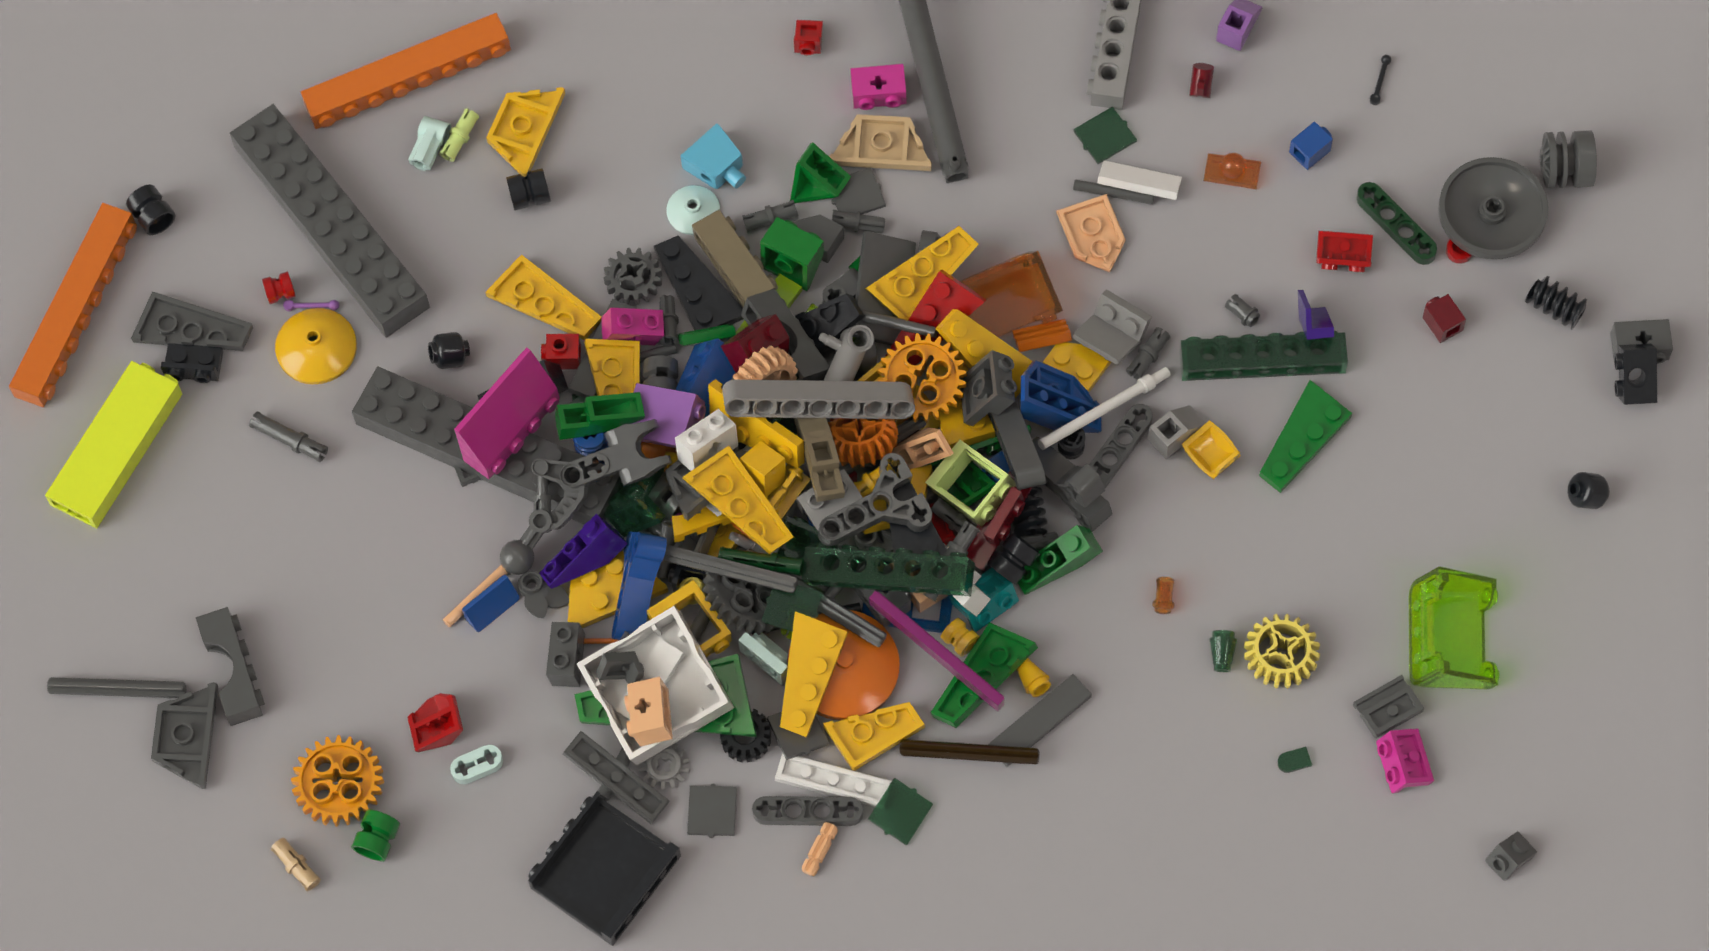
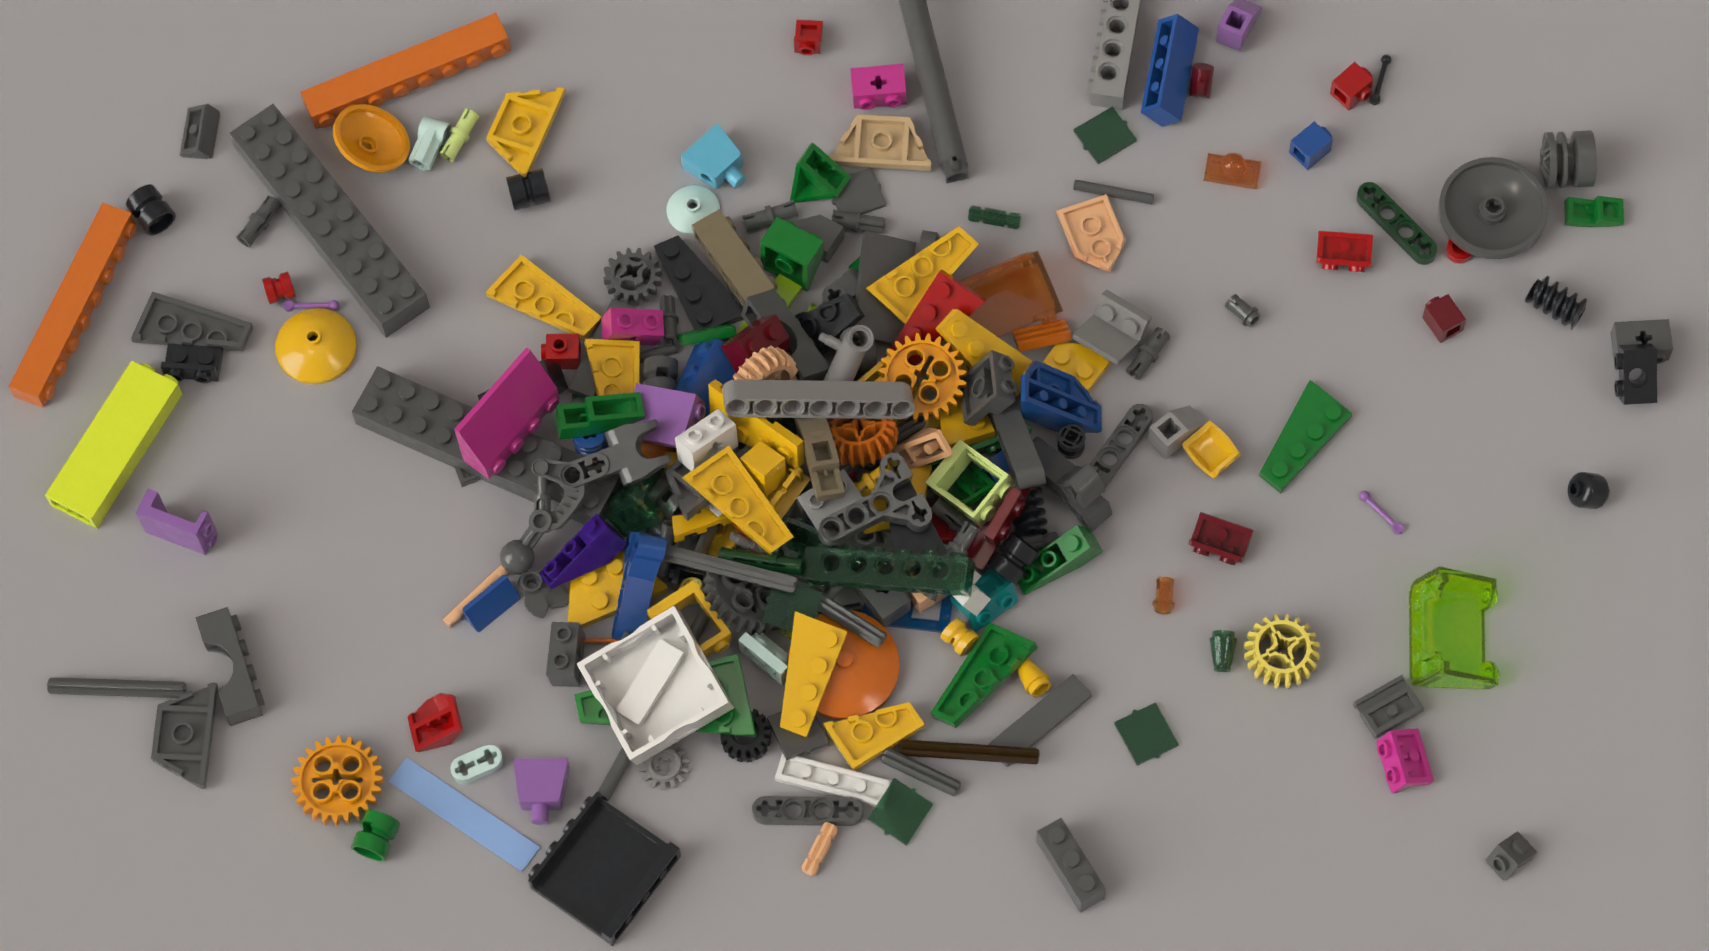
(160, 523): none -> medium lavender panel
(200, 132): none -> dark grey slope
(259, 221): none -> dark grey pin
(295, 864): tan pin -> none
(298, 441): dark grey pin -> none
(371, 138): none -> light orange dish
(448, 350): black head -> none
(464, 814): none -> light blue sticker
(541, 785): none -> medium lavender torso
(616, 777): dark grey tile -> none
(620, 666): dark grey bracket -> none
(648, 711): light nougat brick -> none
(712, 810): dark grey piece -> none
(899, 324): dark grey bar -> none
(921, 772): none -> dark grey axle
(936, 650): magenta tile -> none
(994, 217): none -> clear green axle
(1070, 865): none -> dark grey brick
(1139, 180): white tile -> none
(1143, 385): white bar -> none
(1146, 734): none -> clear green piece
(1169, 70): none -> blue brick
(1221, 538): none -> dark red bracket
(1252, 365): clear green brick -> none
(1294, 760): clear green piece -> none
(1314, 321): dark purple panel -> none
(1352, 86): none -> red brick
(1397, 527): none -> medium lavender hinge
(1594, 213): none -> green slope

